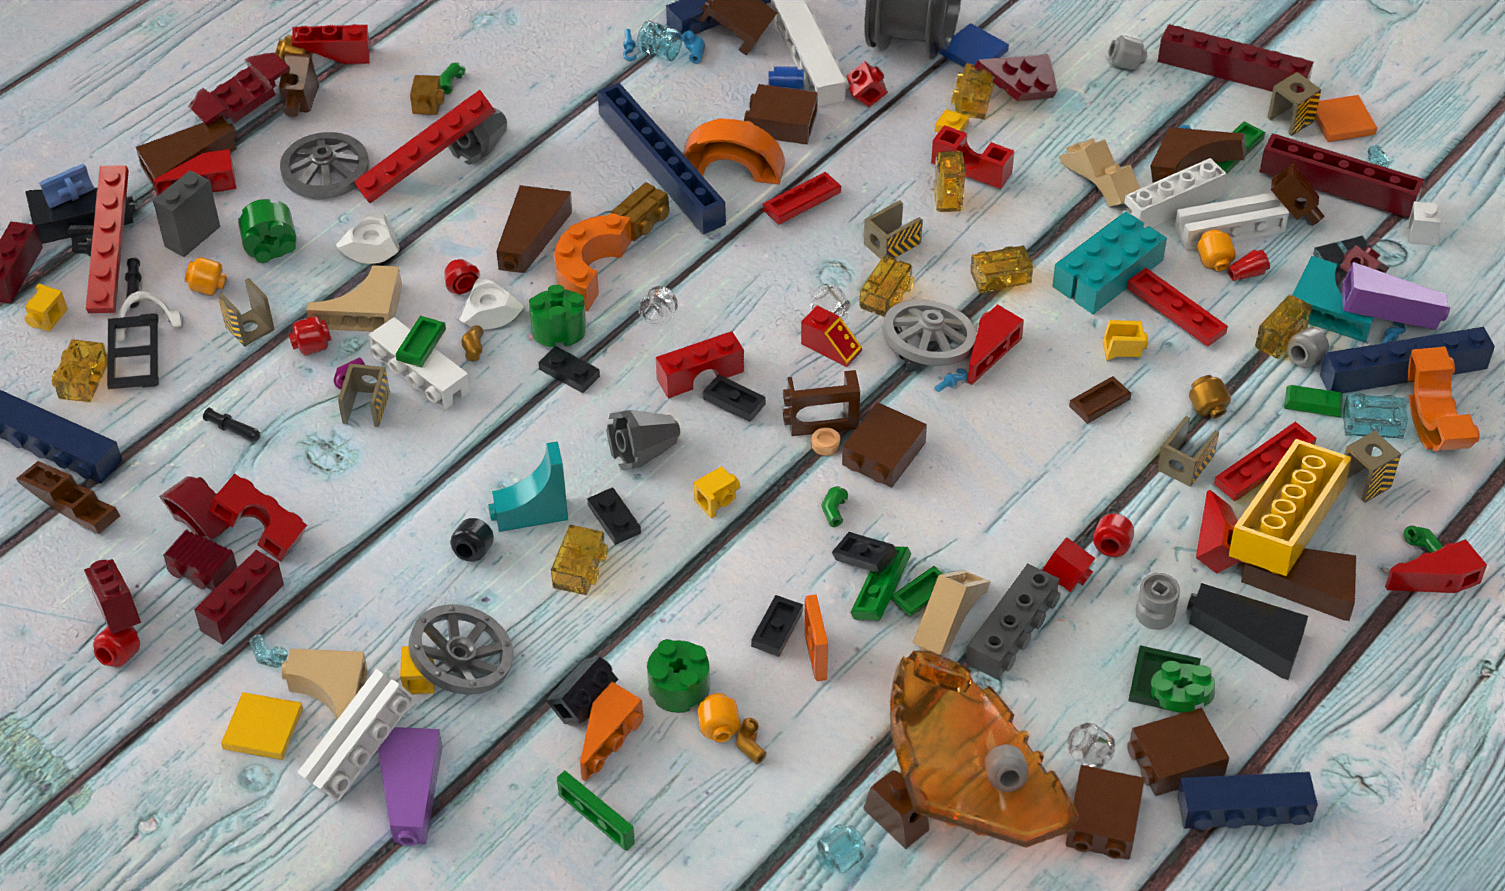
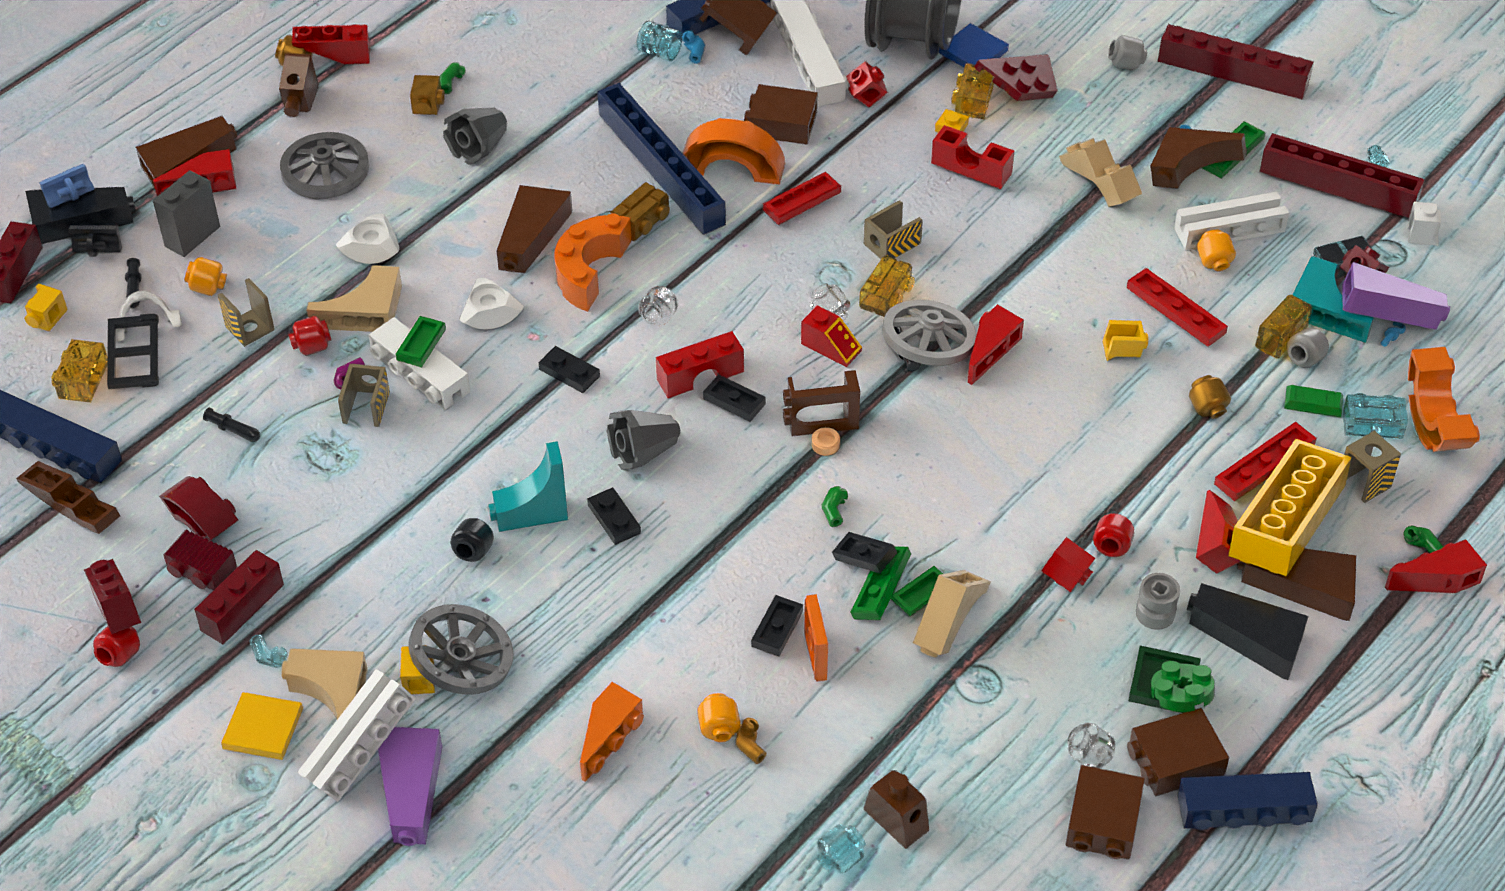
(107, 239): plate -> none
(241, 499): red arch -> none
(243, 91): dark red piece -> none
(267, 230): green brick -> none
(424, 146): red plate -> none
(460, 276): red cone -> none
(472, 344): pearl gold arm -> none
(557, 316): green brick -> none
(576, 694): black brick -> none
(579, 560): clear yellow brick -> none
(595, 810): green tile -> none
(629, 45): dark azure hand -> none
(678, 675): green brick -> none
(715, 490): yellow brick -> none
(787, 77): blue brick -> none
(884, 444): reddish brown brick -> none
(941, 742): clear orange windscreen -> none
(949, 181): clear yellow brick -> none
(950, 380): dark azure hand -> none
(1001, 268): clear yellow brick -> none
(1006, 768): light grey head -> none
(1013, 621): dark grey brick -> none
(1100, 399): reddish brown tile -> none
(1108, 262): teal piece -> none
(1184, 189): white brick -> none
(1192, 466): dark tan piece -> none
(1251, 265): red cone -> none
(1290, 186): reddish brown torso -> none
(1306, 103): dark tan piece -> none
(1344, 118): orange tile -> none
(1389, 362): dark blue brick -> none

